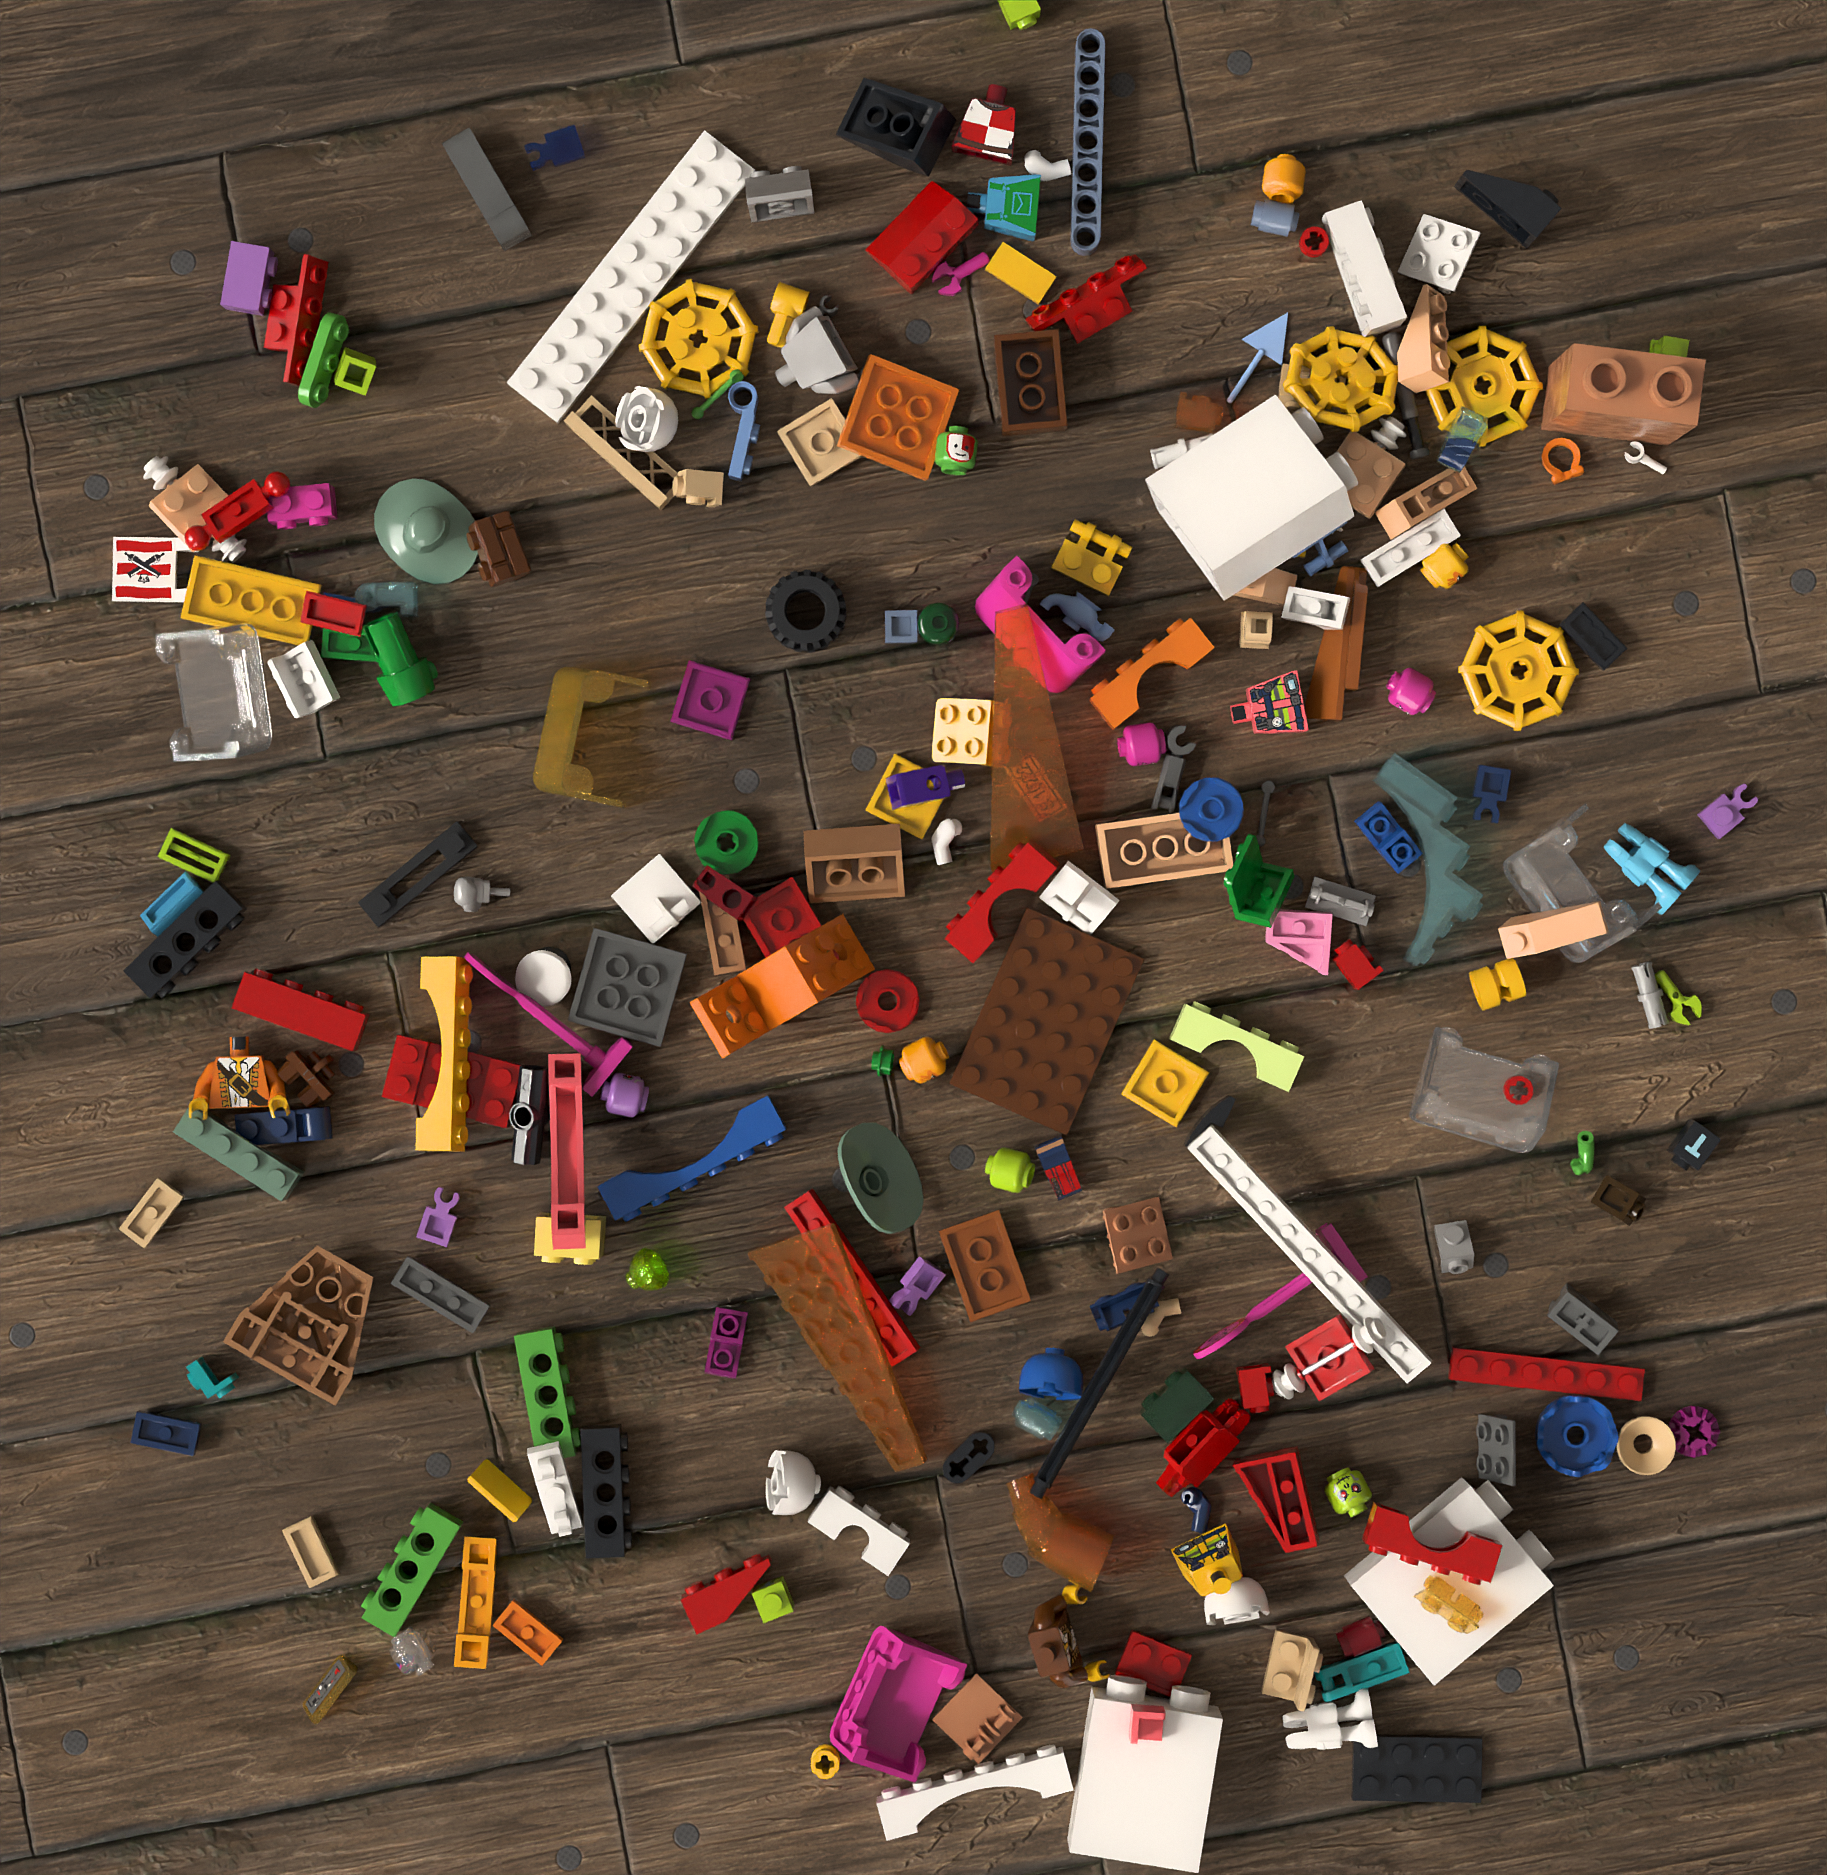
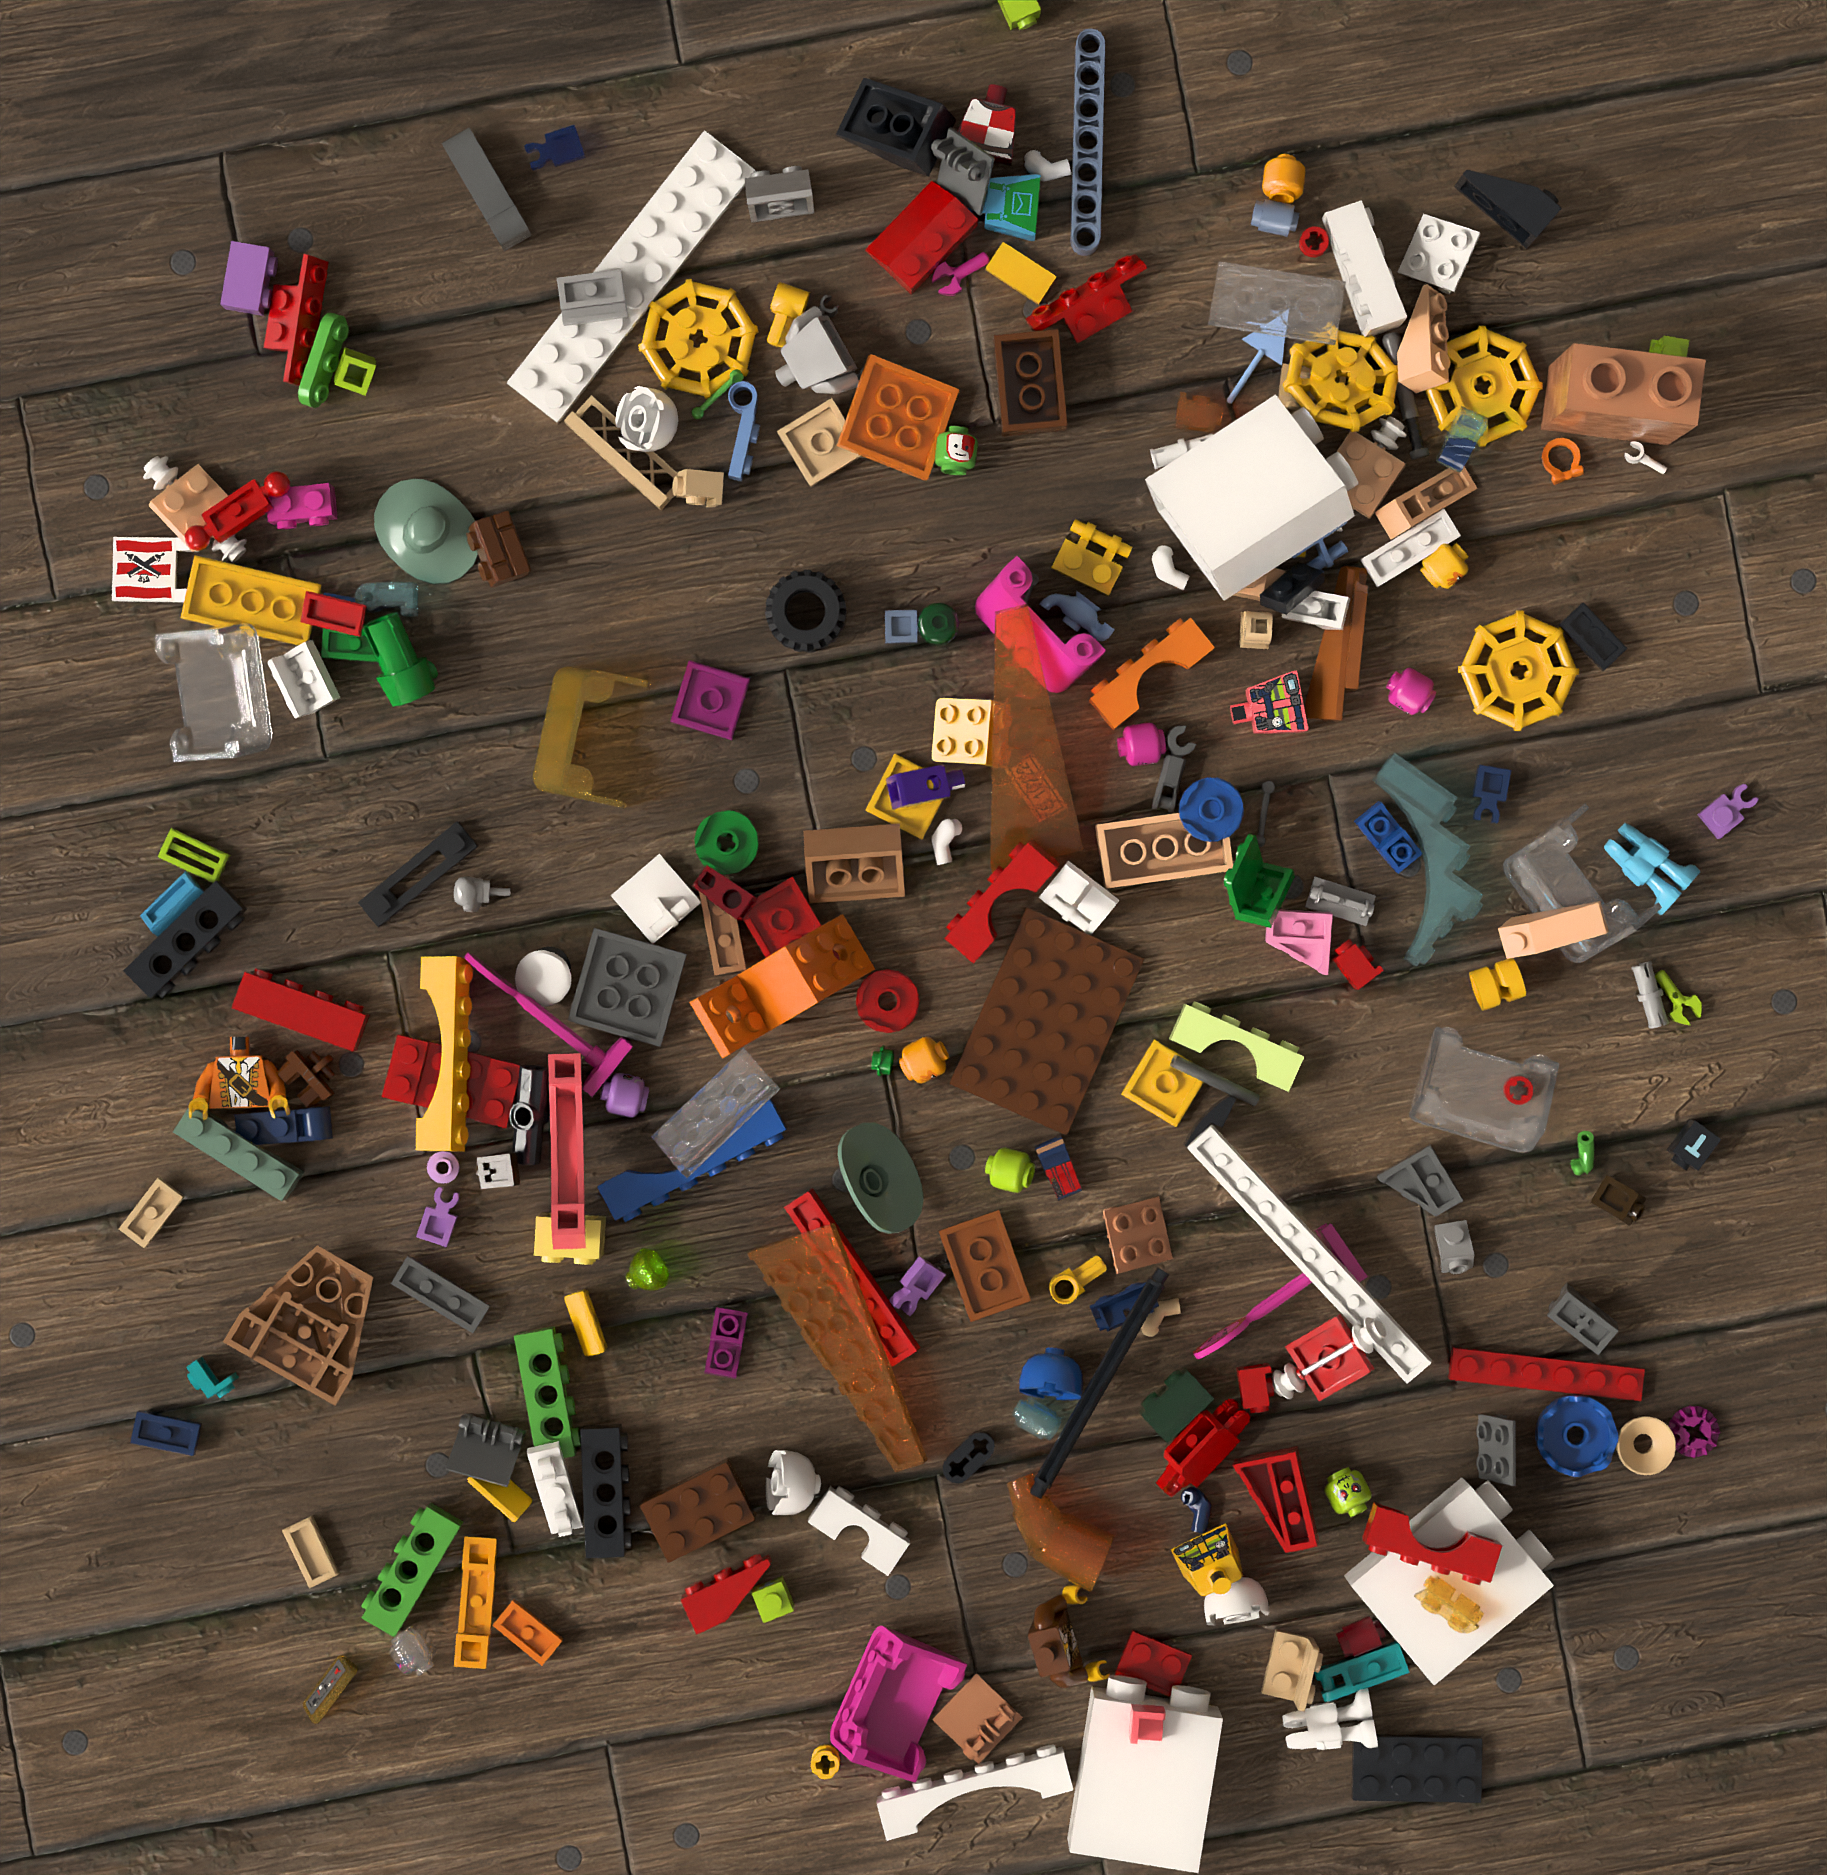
(452, 1162): none -> lavender plate
(485, 1449): none -> dark grey hinge
(498, 1170): none -> bracket
(586, 1322): none -> yellow slope
(592, 297): none -> light grey plate
(698, 1510): none -> reddish brown brick
(715, 1112): none -> clear plate
(963, 169): none -> dark grey hinge
(1078, 1277): none -> yellow axle
(1165, 568): none -> white arm
(1214, 1080): none -> dark grey piece
(1277, 303): none -> clear plate
(1292, 588): none -> black plate
(1424, 1181): none -> dark grey wing

